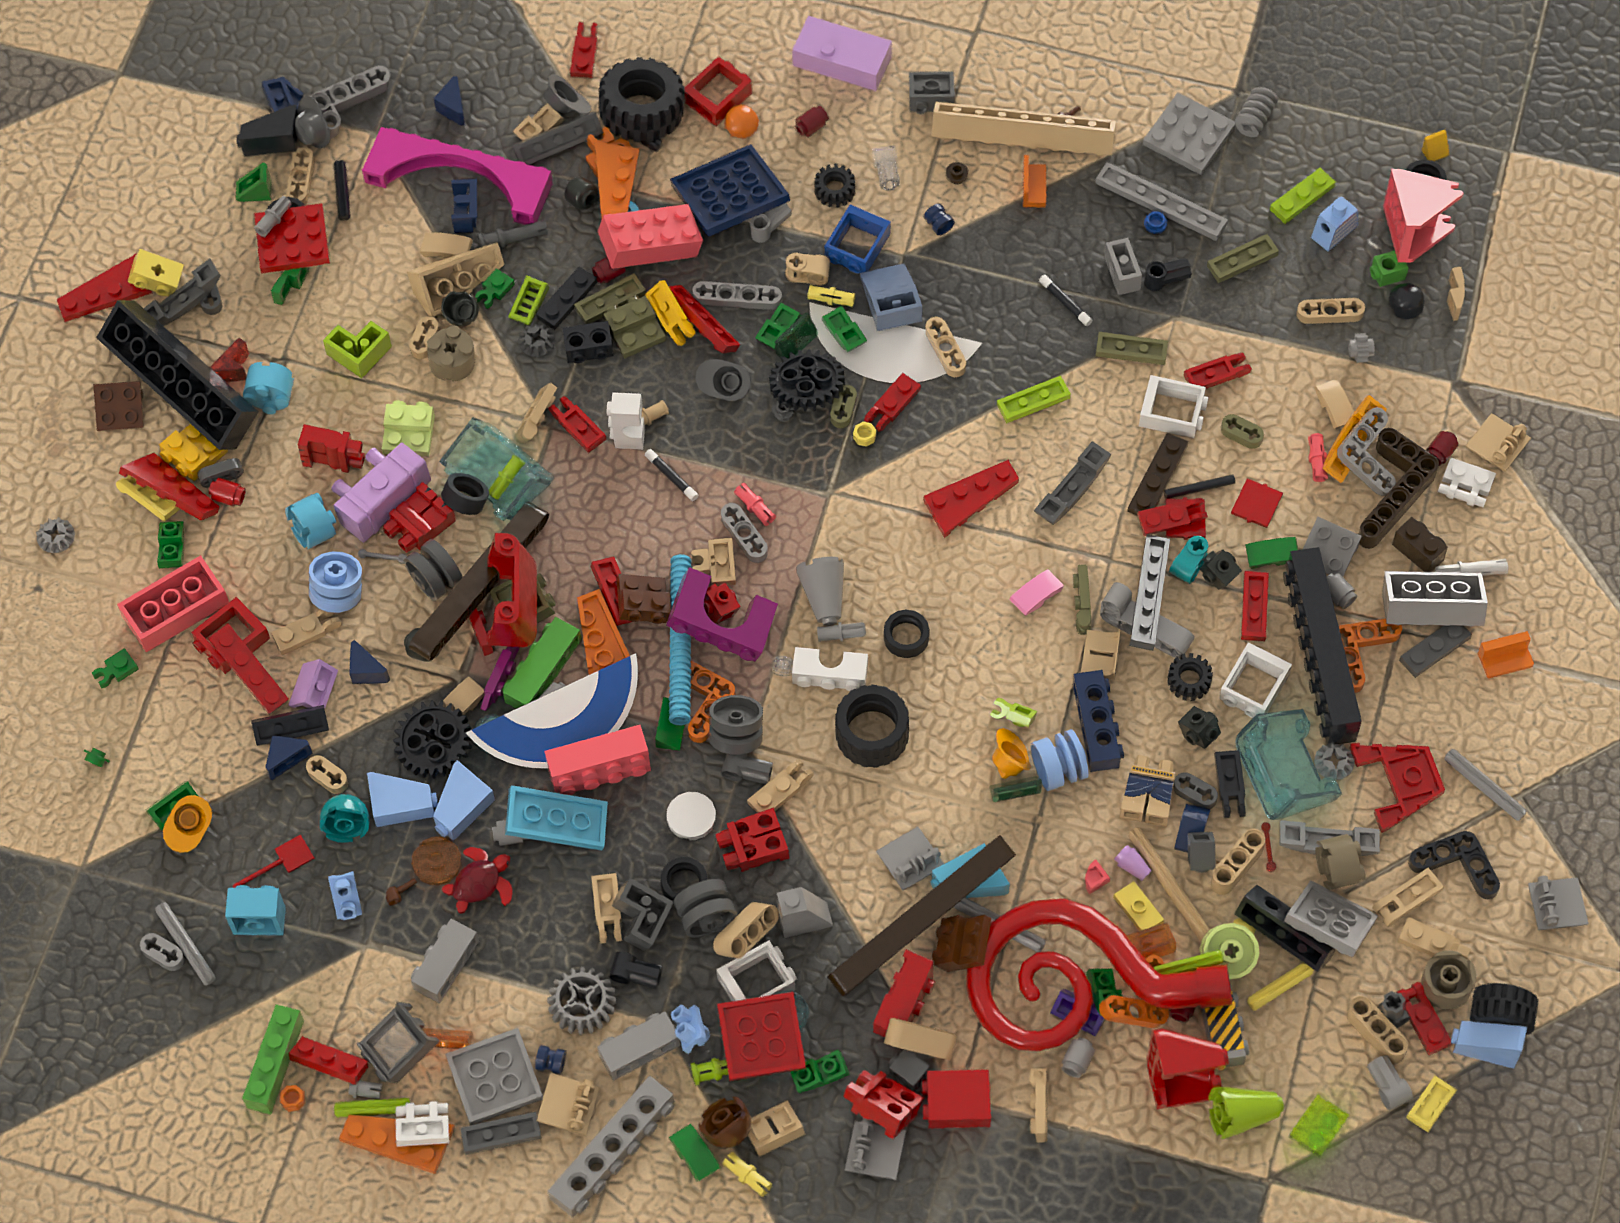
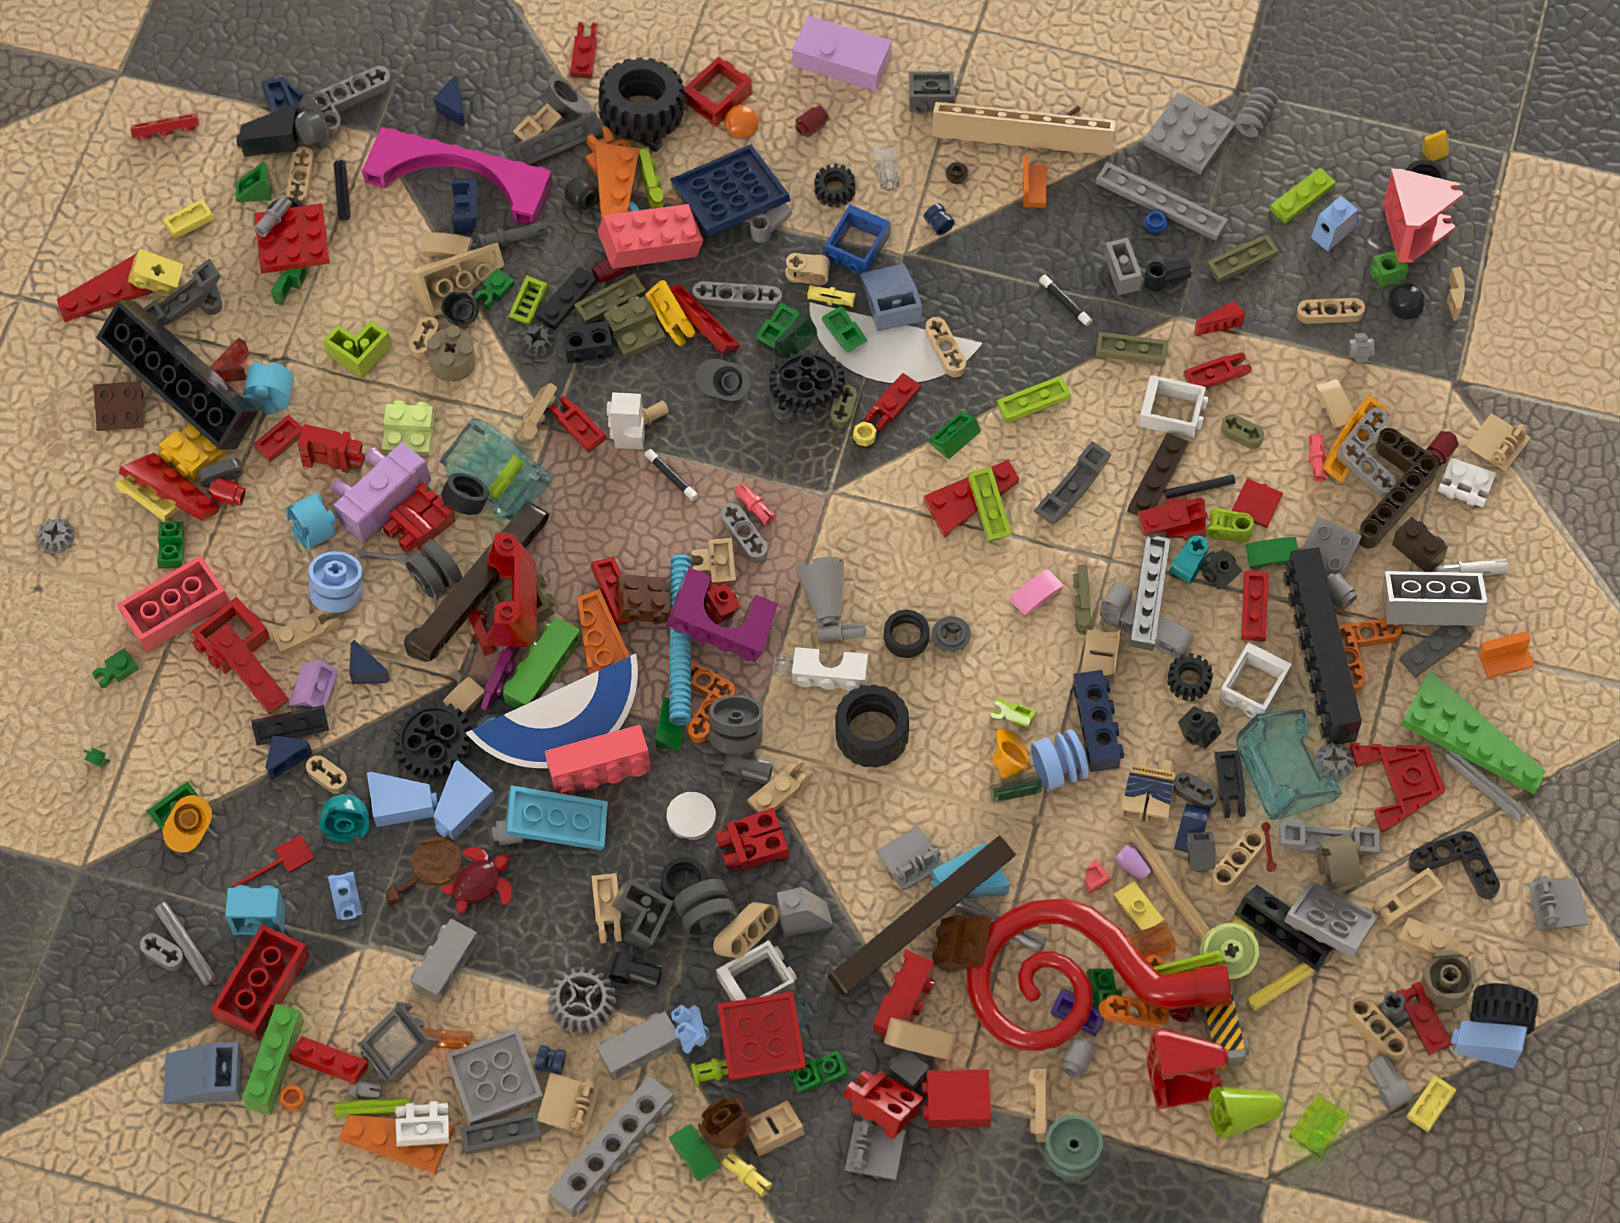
(165, 126): none -> red plate
(188, 219): none -> light yellow plate
(204, 1074): none -> sand blue slope
(260, 982): none -> red brick
(278, 438): none -> red plate
(651, 182): none -> lime hinge
(953, 625): none -> dark grey gear
(955, 434): none -> green slope
(989, 504): none -> lime plate
(1078, 1133): none -> sand green wheel
(1220, 319): none -> red slope
(1229, 525): none -> lime piece
(1455, 725): none -> bright green wing

